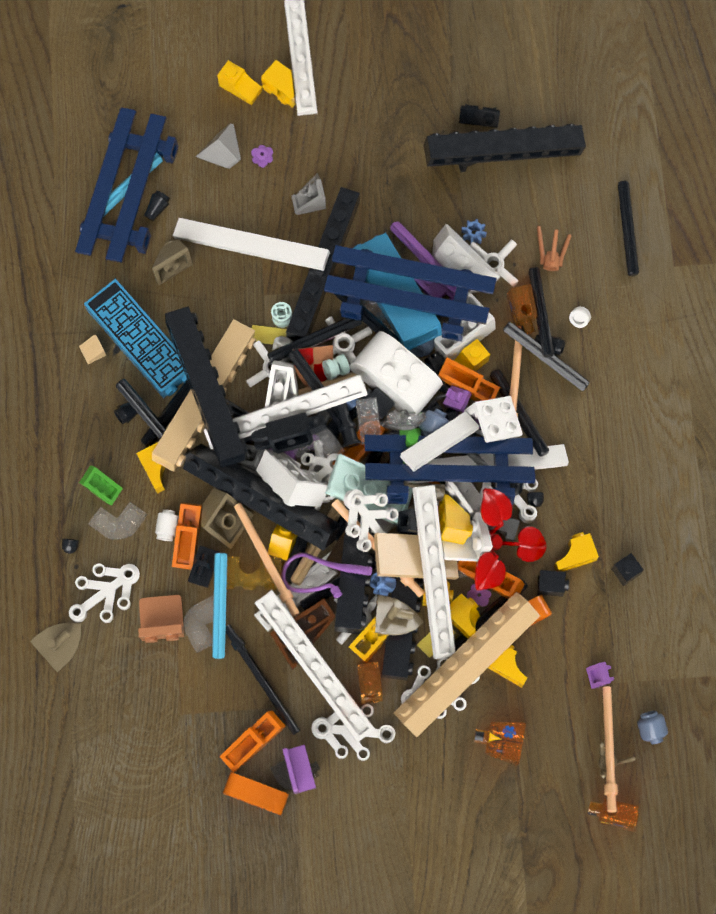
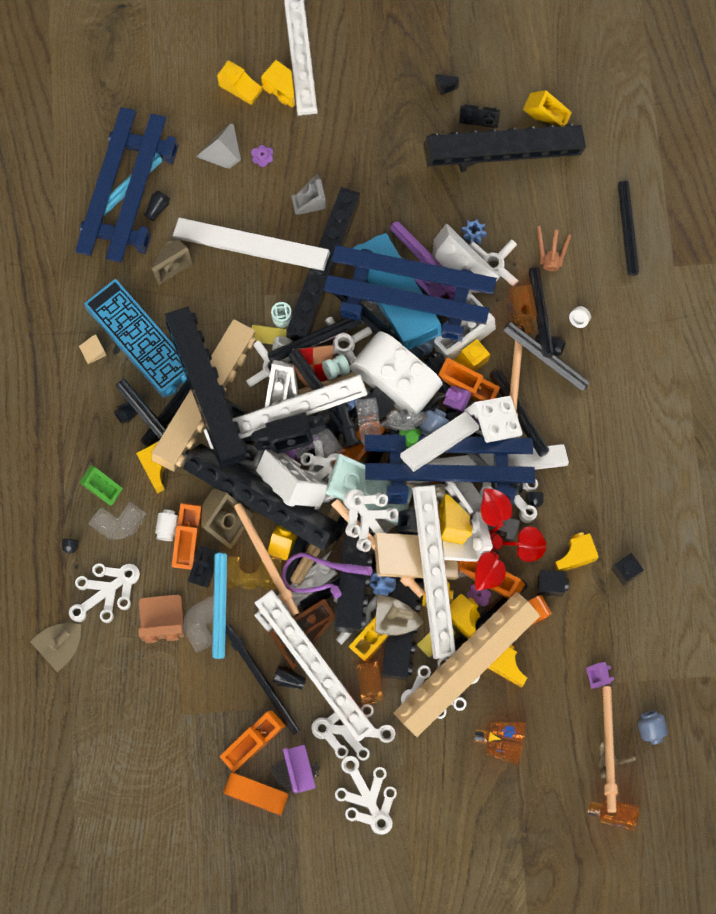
(287, 678): none -> black cone
(368, 798): none -> white plant
(446, 83): none -> black slope
(546, 108): none -> yellow arch

